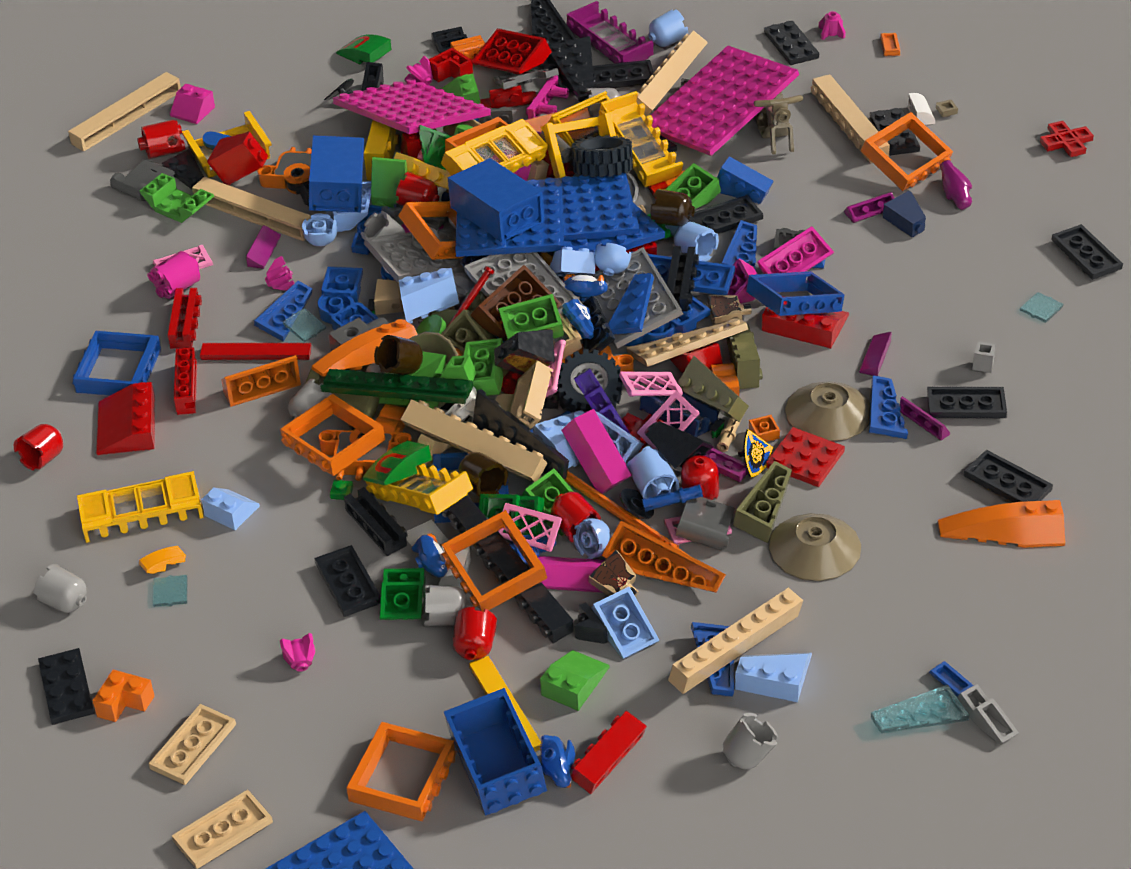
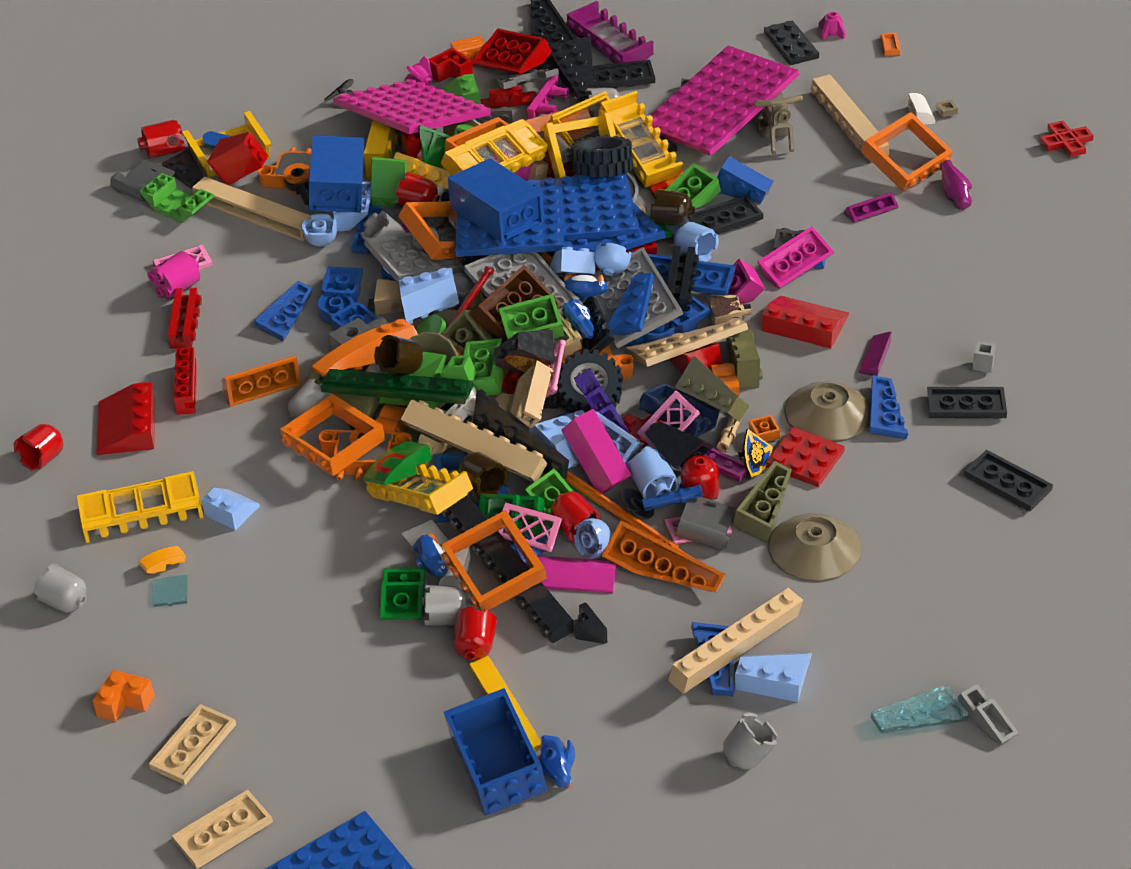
(65, 686): black plate -> none
(114, 340): blue window -> none
(124, 111): tan brick -> none
(192, 103): dark pink slope -> none
(255, 351): red tile -> none
(262, 247): magenta slope -> none
(279, 276): dark pink brick -> none
(298, 652): dark pink brick -> none
(304, 325): clear light blue piece -> none
(340, 489): green plate -> none
(348, 580): black plate -> none
(365, 48): green slope -> none
(373, 76): black slope -> none
(376, 521): black brick -> none
(391, 803): orange window -> none
(443, 38): black slope -> none
(572, 679): bright green slope -> none
(607, 752): red brick -> none
(613, 575): torso -> none
(625, 623): light blue slope -> none
(642, 377): bright pink window -> none
(667, 28): light blue cylinder -> none
(670, 71): tan brick -> none
(717, 427): piece -> none
(742, 245): blue wing -> none
(767, 286): blue window -> none
(904, 142): black plate -> none
(905, 214): dark blue slope -> none
(923, 419): magenta slope -> none
(949, 676): blue tile -> none
(1017, 523): orange wedge -> none
(1041, 307): clear light blue piece -> none
(1087, 251): black plate -> none

